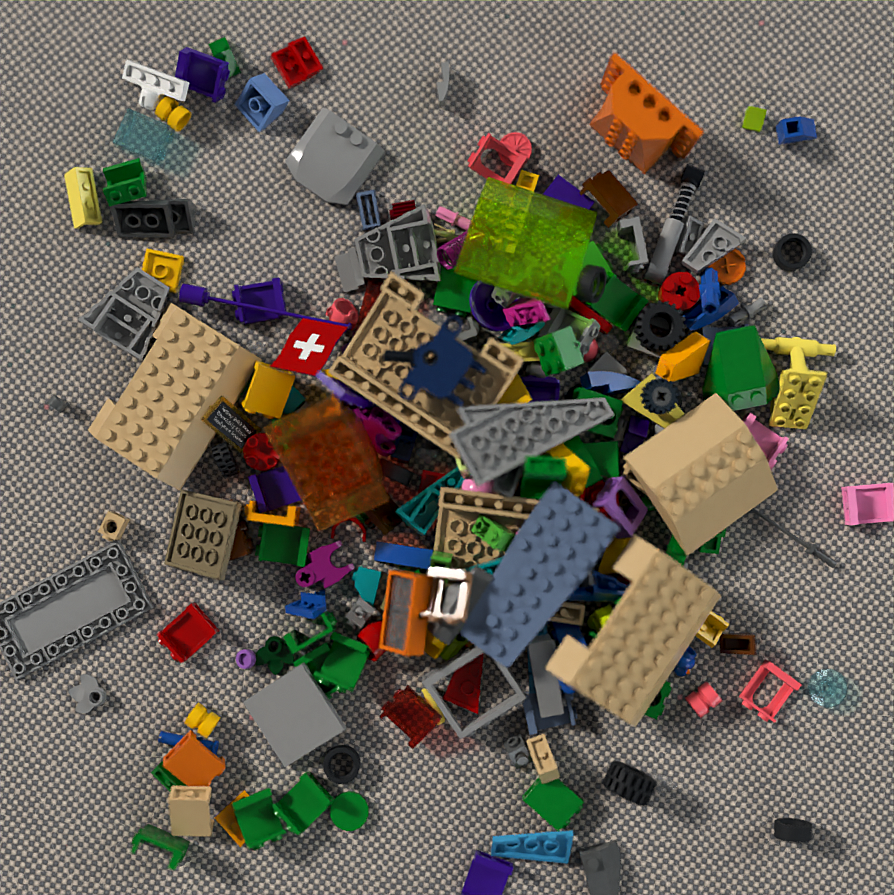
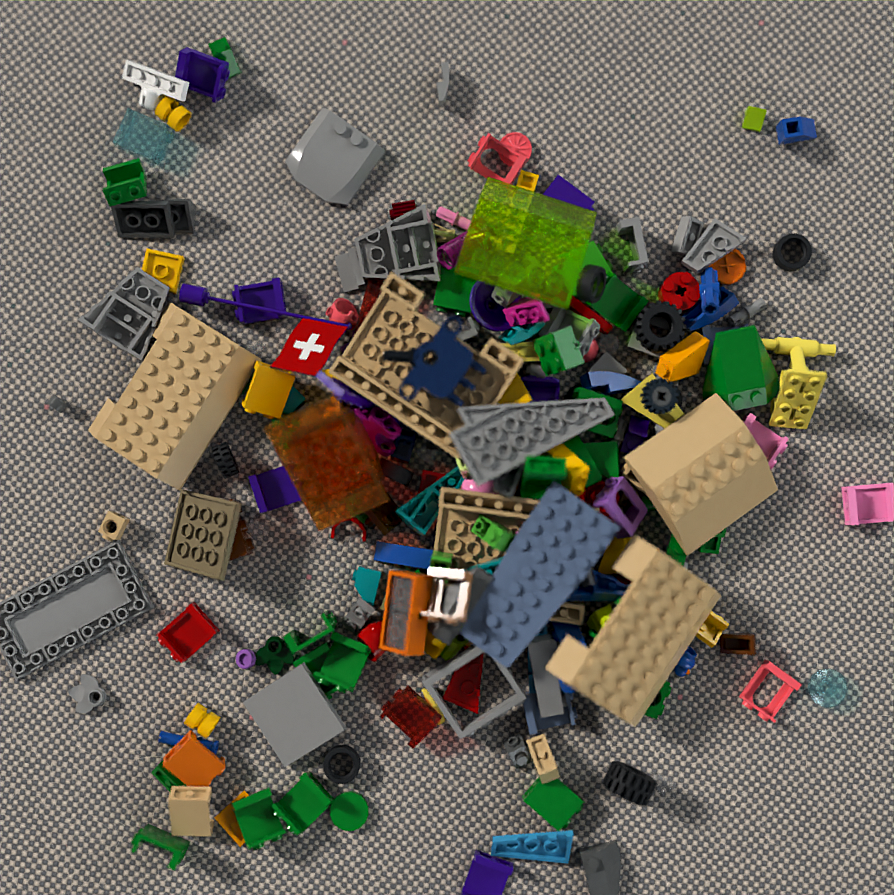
(82, 197): light yellow panel -> none
(230, 423): piece -> none
(260, 452): red dish -> none
(261, 101): medium blue slope -> none
(283, 544): green panel -> none
(292, 518): light orange panel -> none
(296, 62): red slope -> none
(309, 606): blue slope -> none
(321, 567): magenta piece -> none
(365, 194): sand blue tile -> none
(610, 195): reddish brown panel -> none
(640, 118): orange wedge -> none
(672, 228): piece -> none
(703, 699): coral wheel -> none
(793, 830): black tyre -> none
(811, 548): dark grey sword -> none

